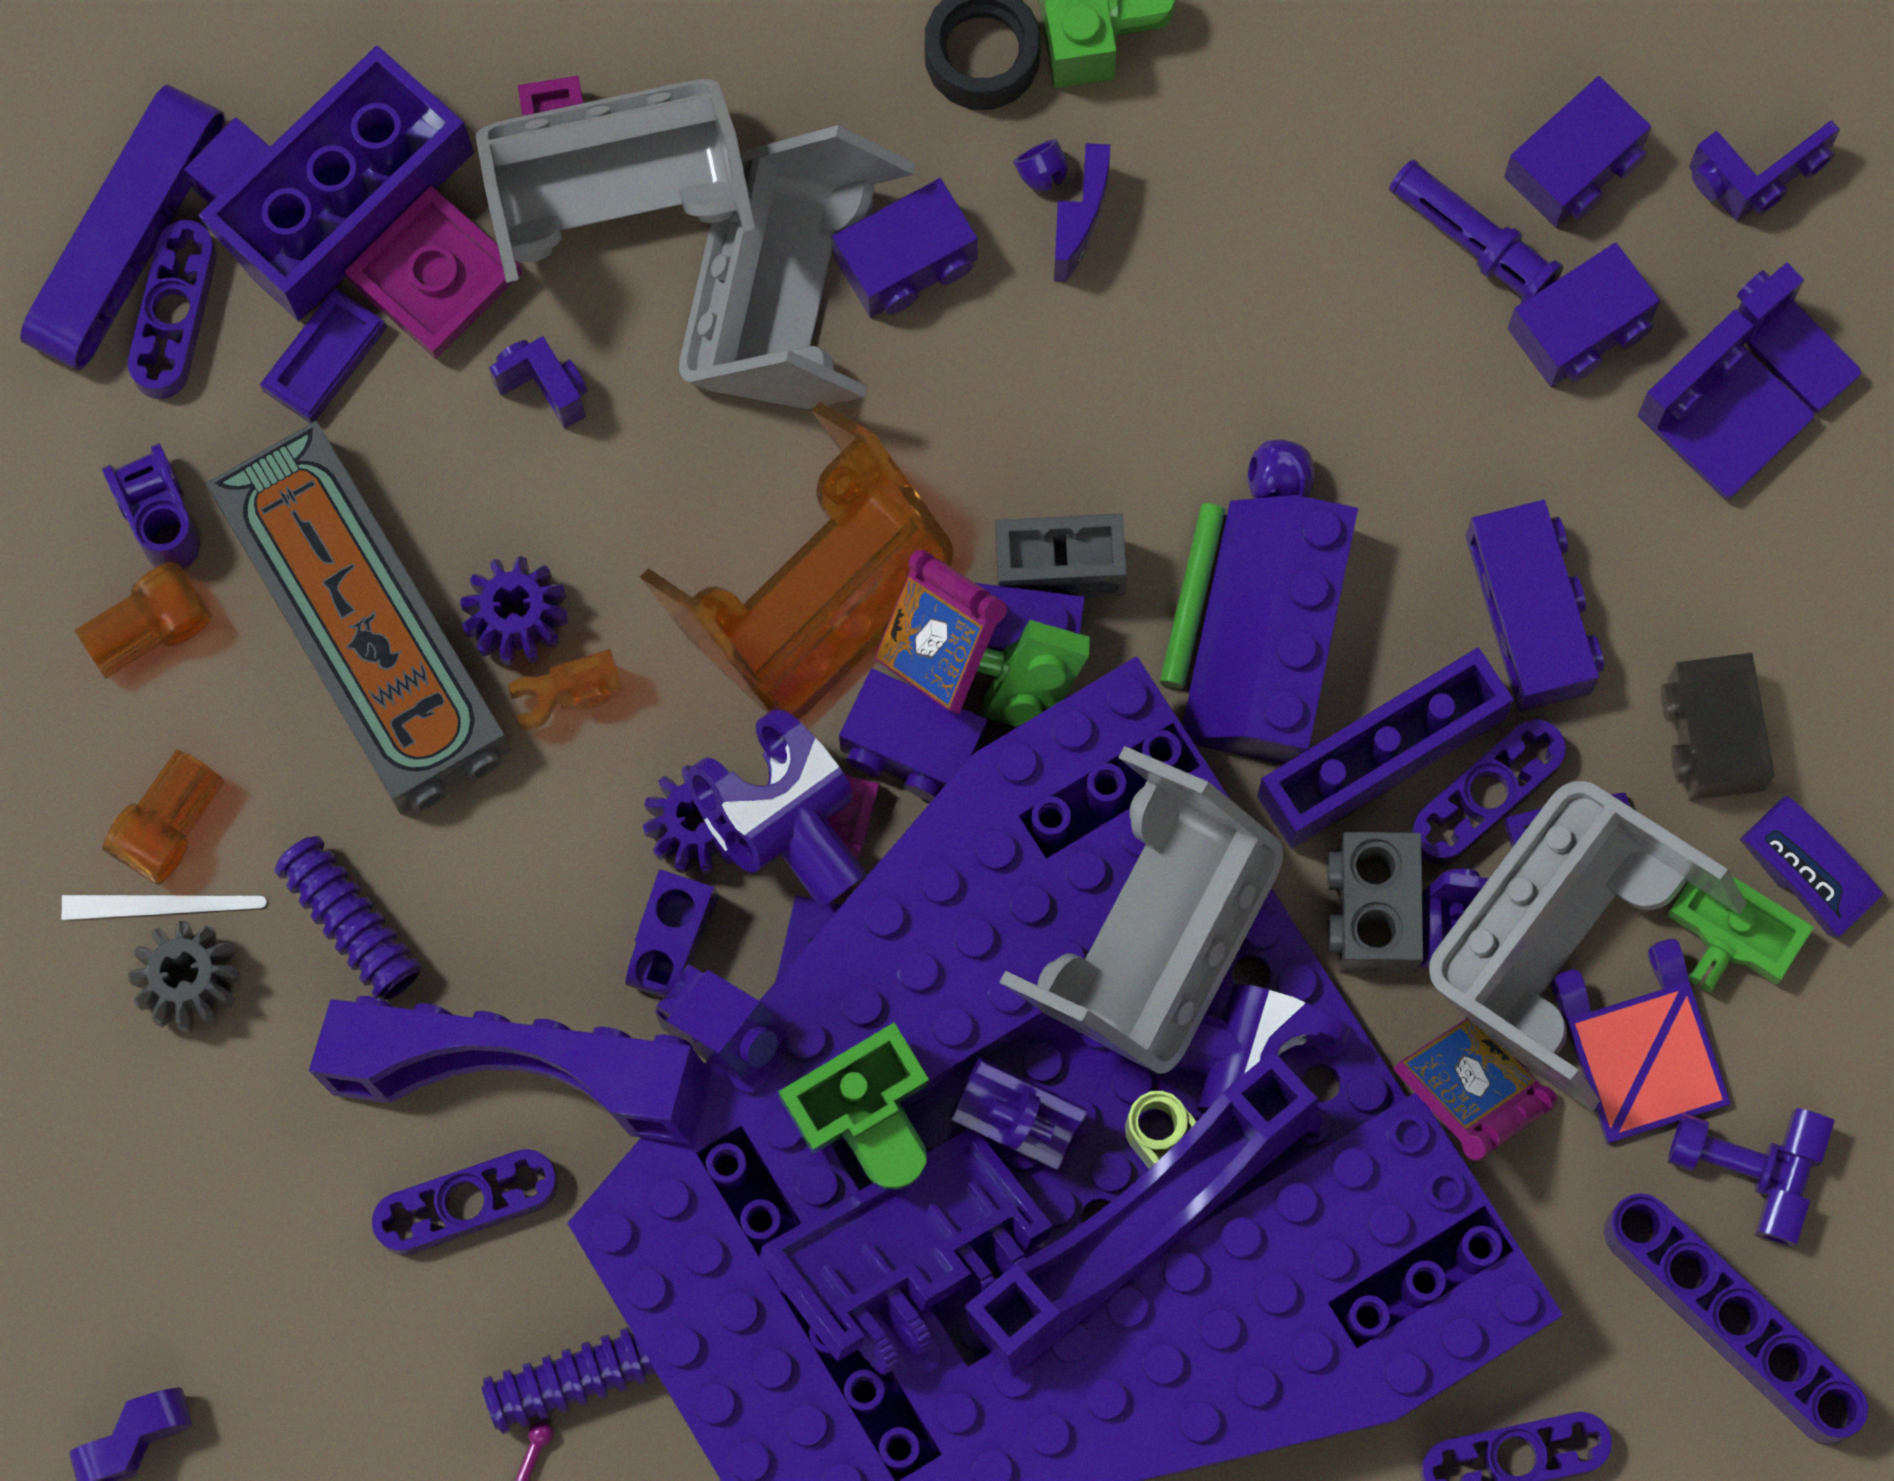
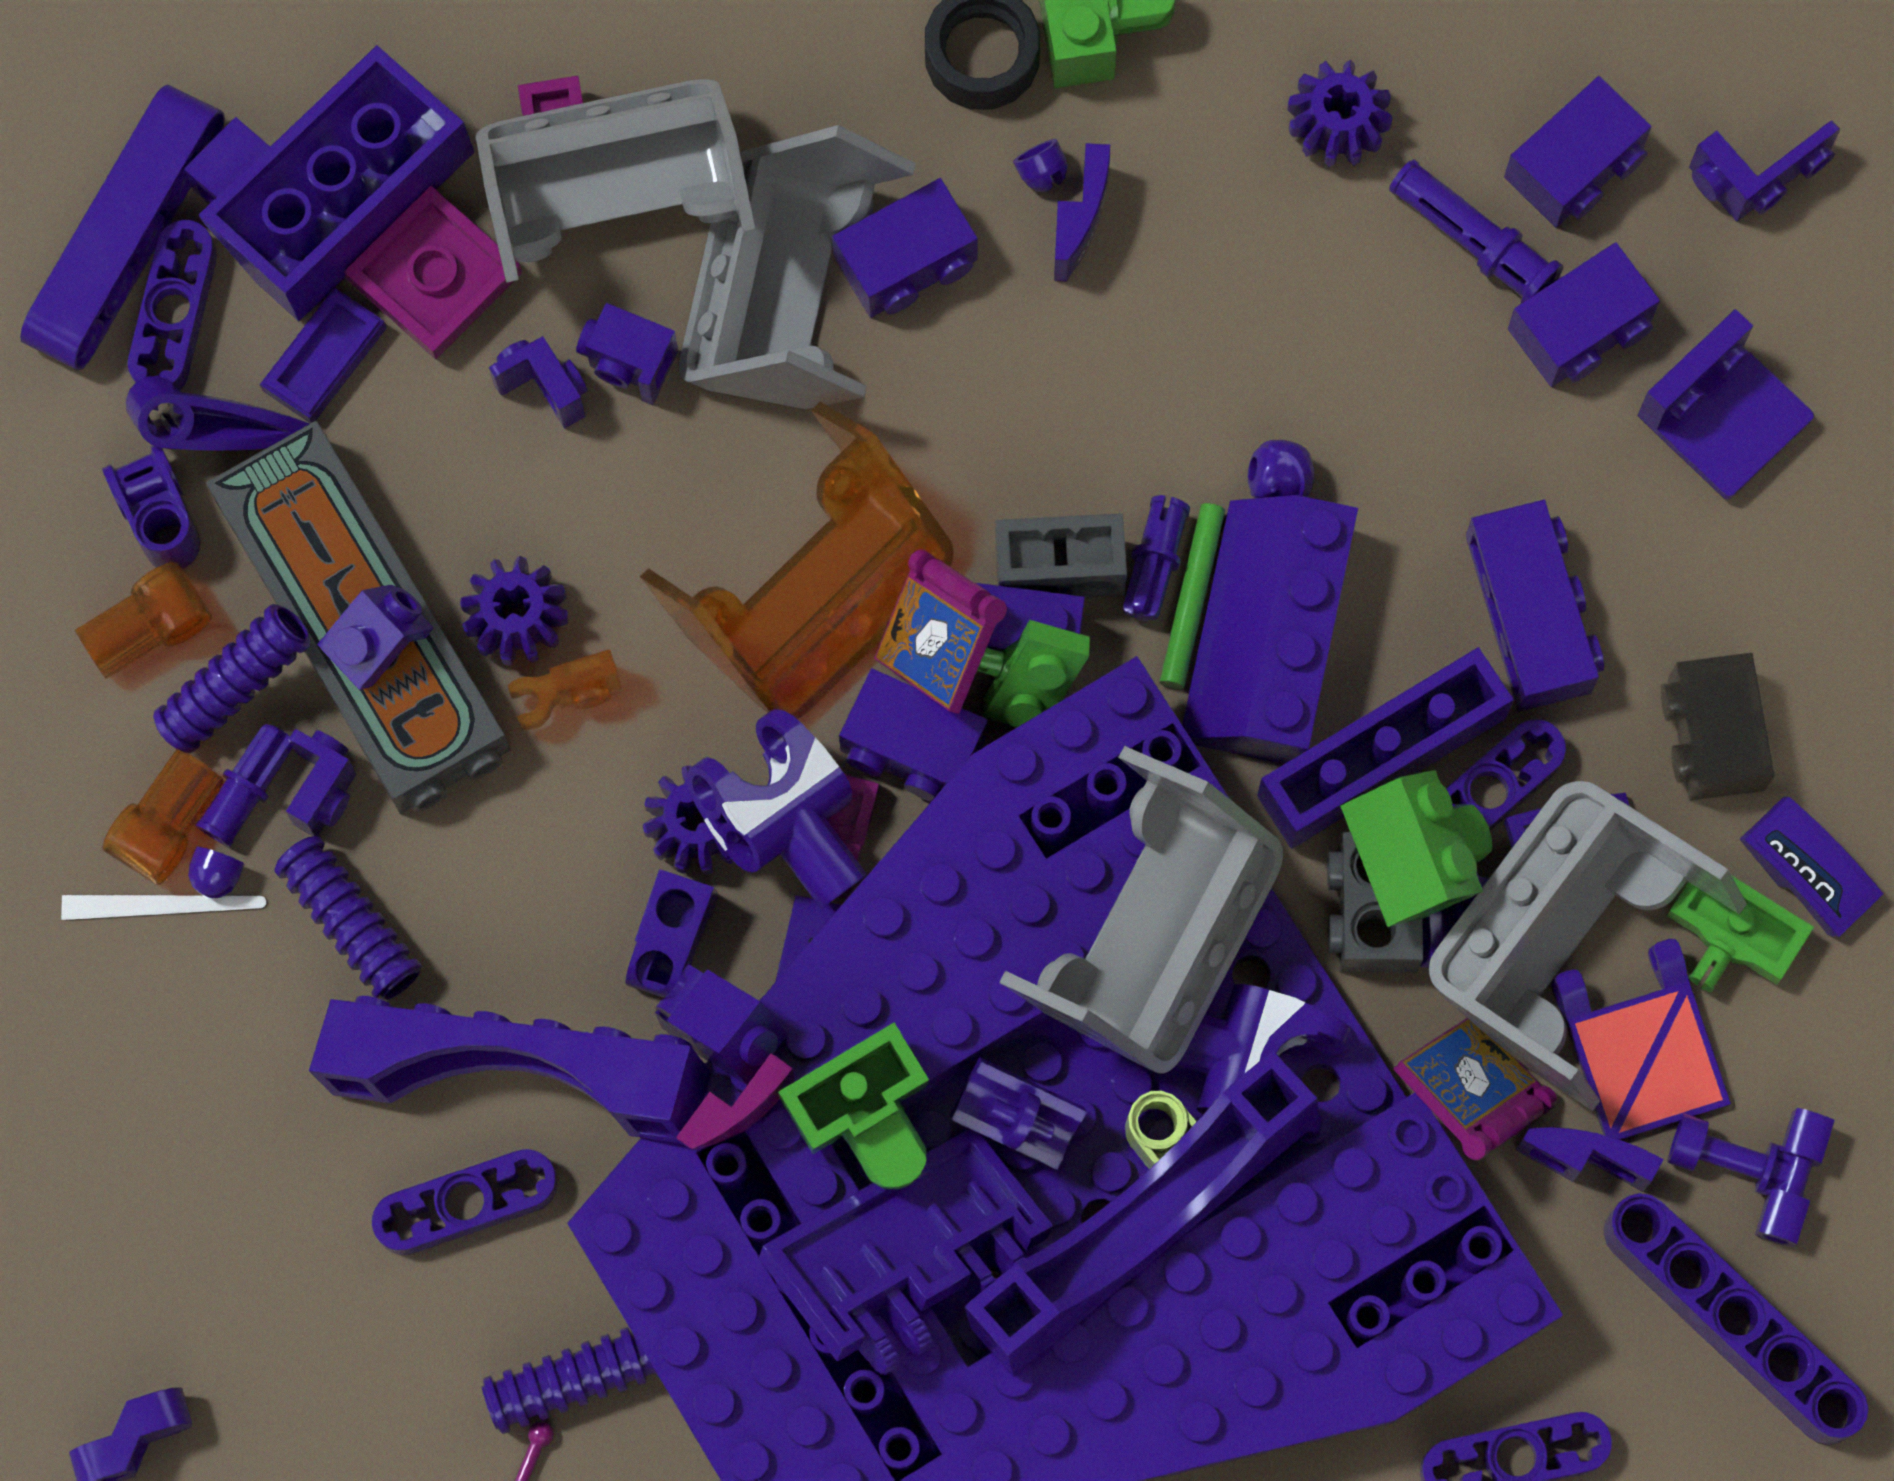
(185, 998): dark grey gear -> none
(203, 420): none -> dark purple piece
(214, 872): none -> dark purple hinge
(231, 678): none -> dark purple piece
(245, 785): none -> dark purple axle
(323, 793): none -> dark purple bracket
(374, 633): none -> dark purple bracket
(629, 350): none -> dark purple brick
(718, 1121): none -> magenta slope
(1155, 558): none -> dark purple axle
(1327, 129): none -> dark purple gear
(1417, 846): none -> bright green brick
(1569, 1149): none -> dark purple slope
(1792, 341): dark purple bracket -> none

